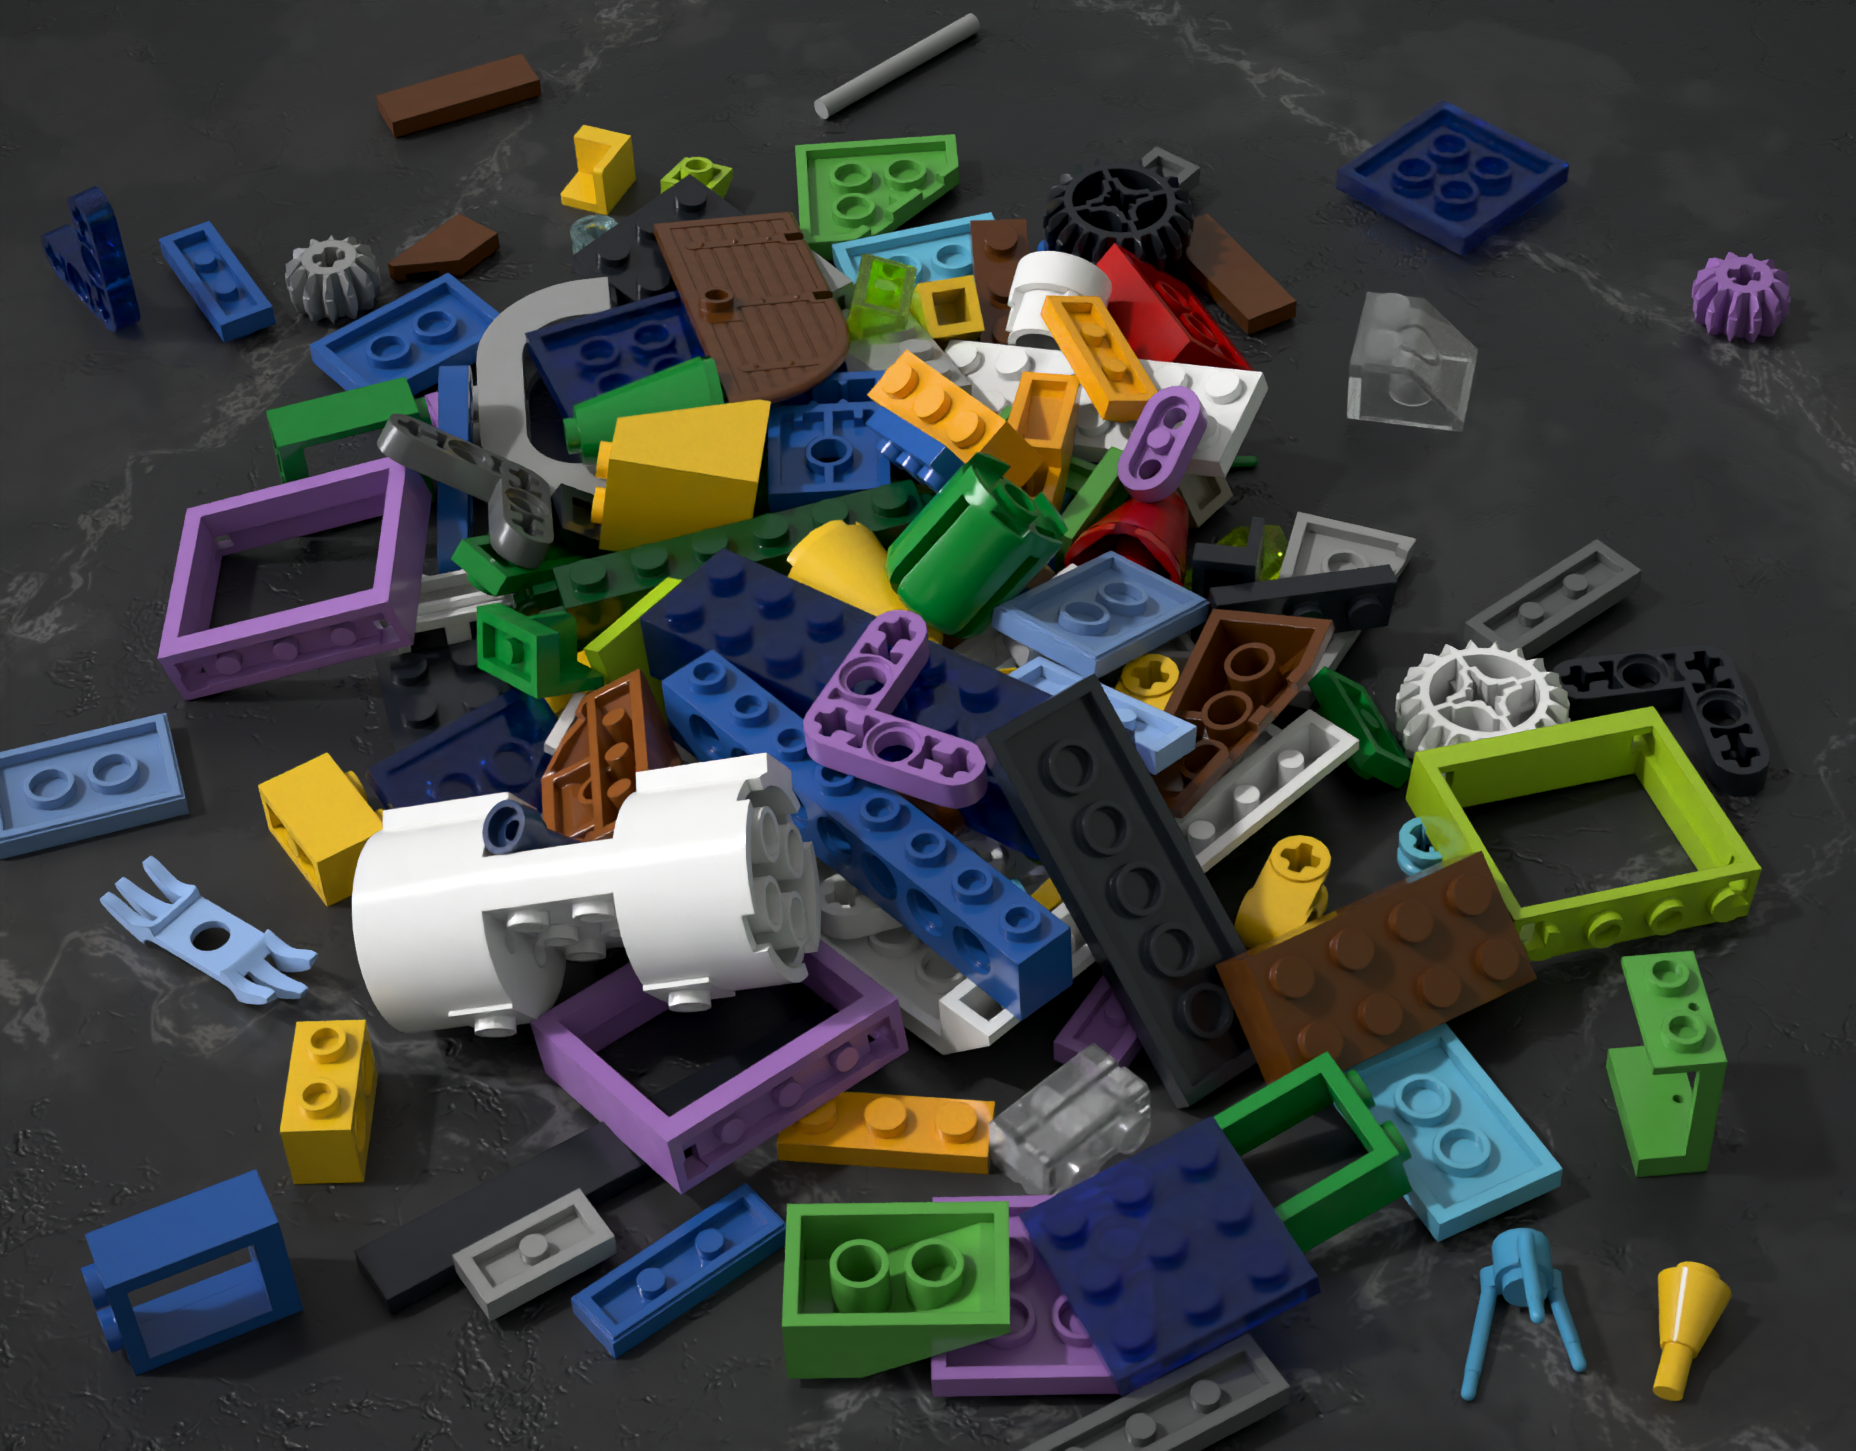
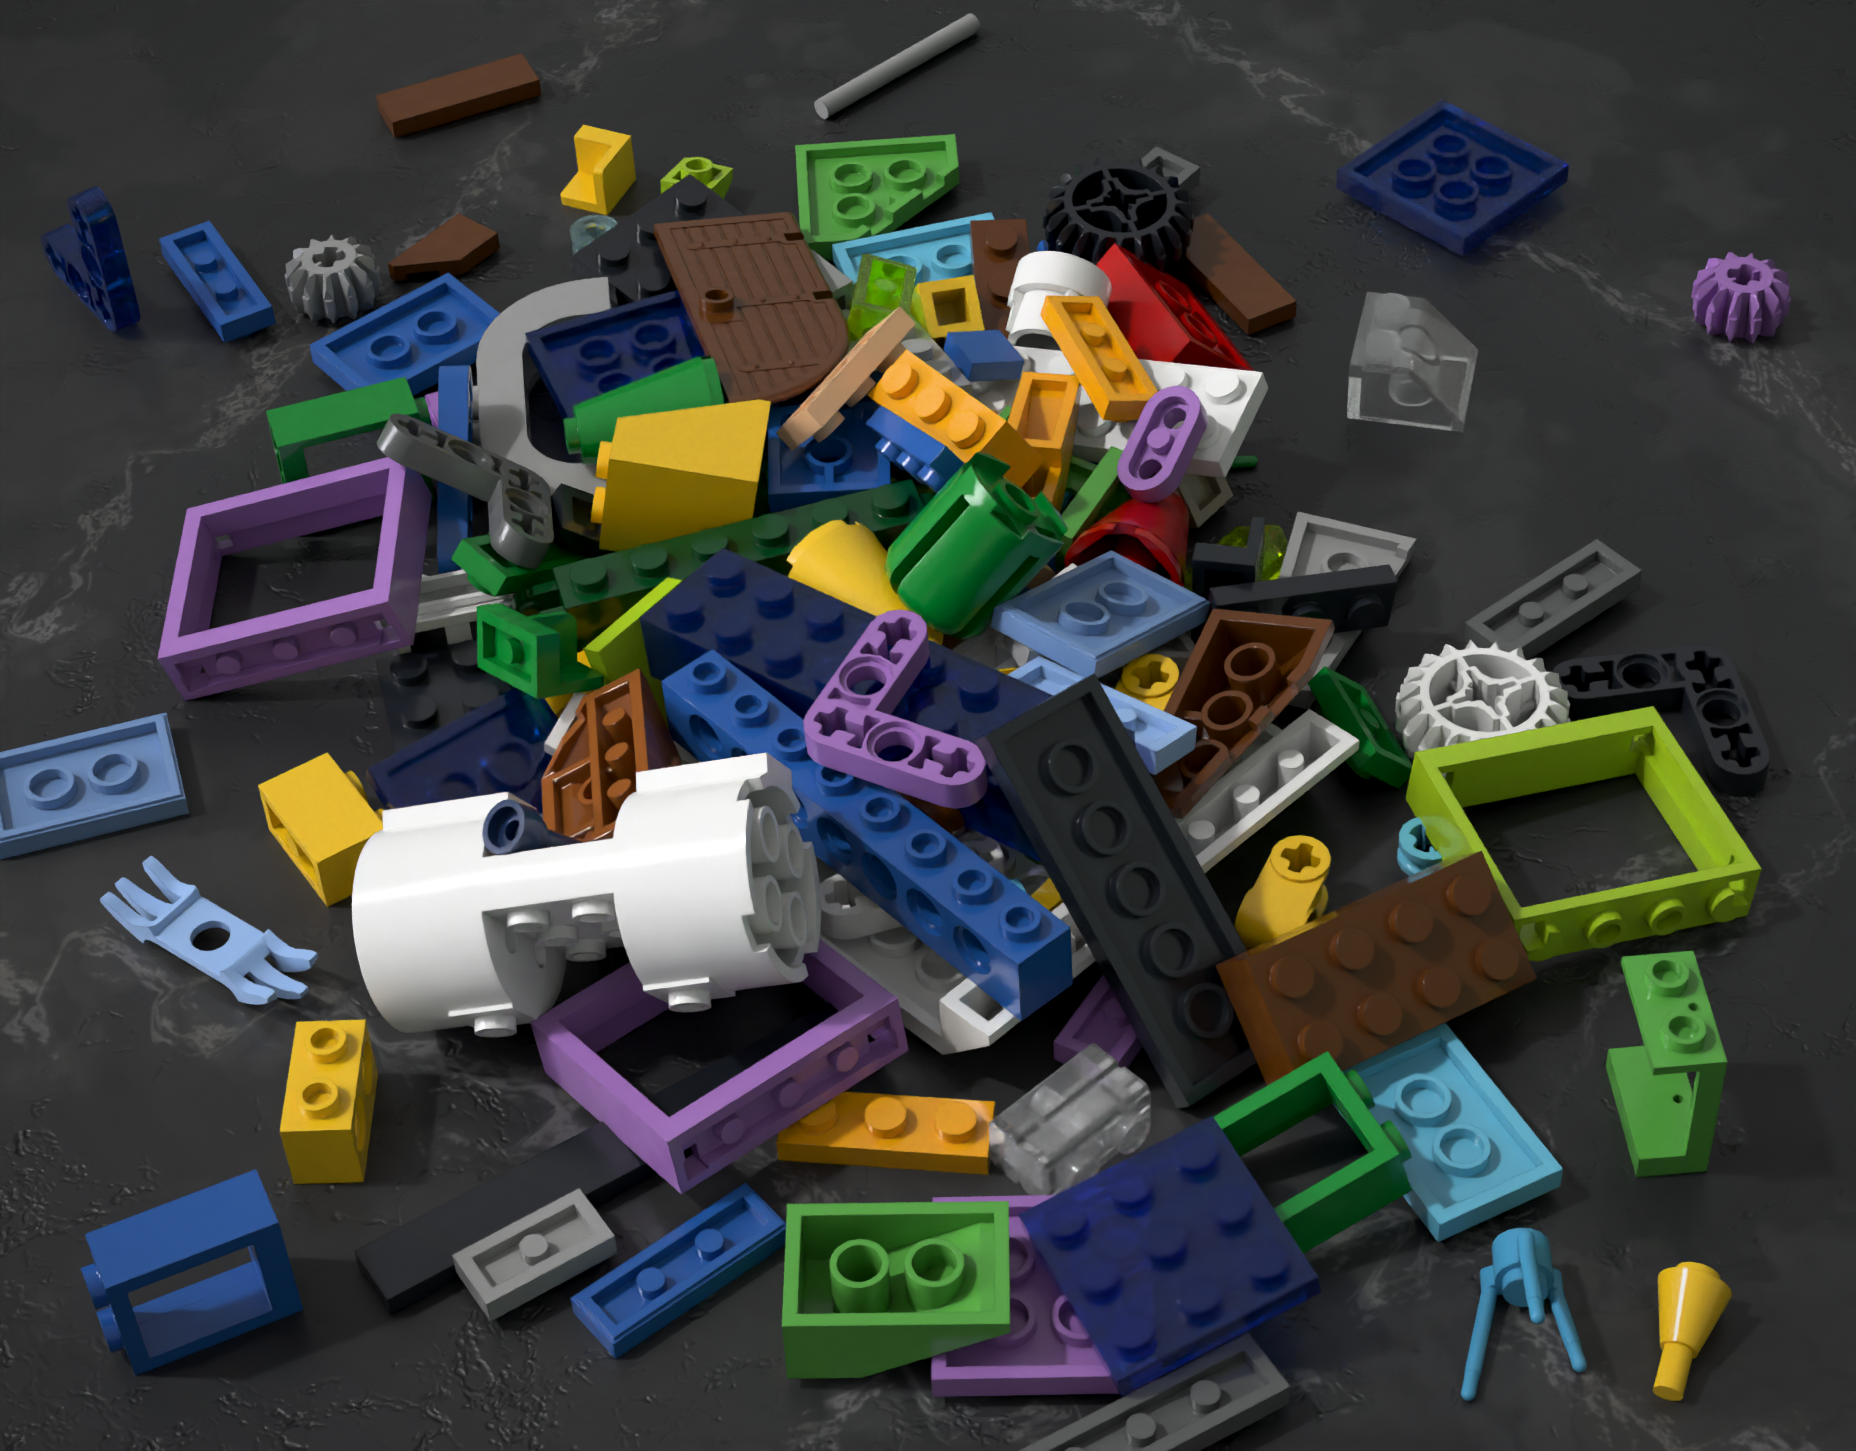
(848, 381): none -> light nougat plate
(984, 355): none -> blue tile

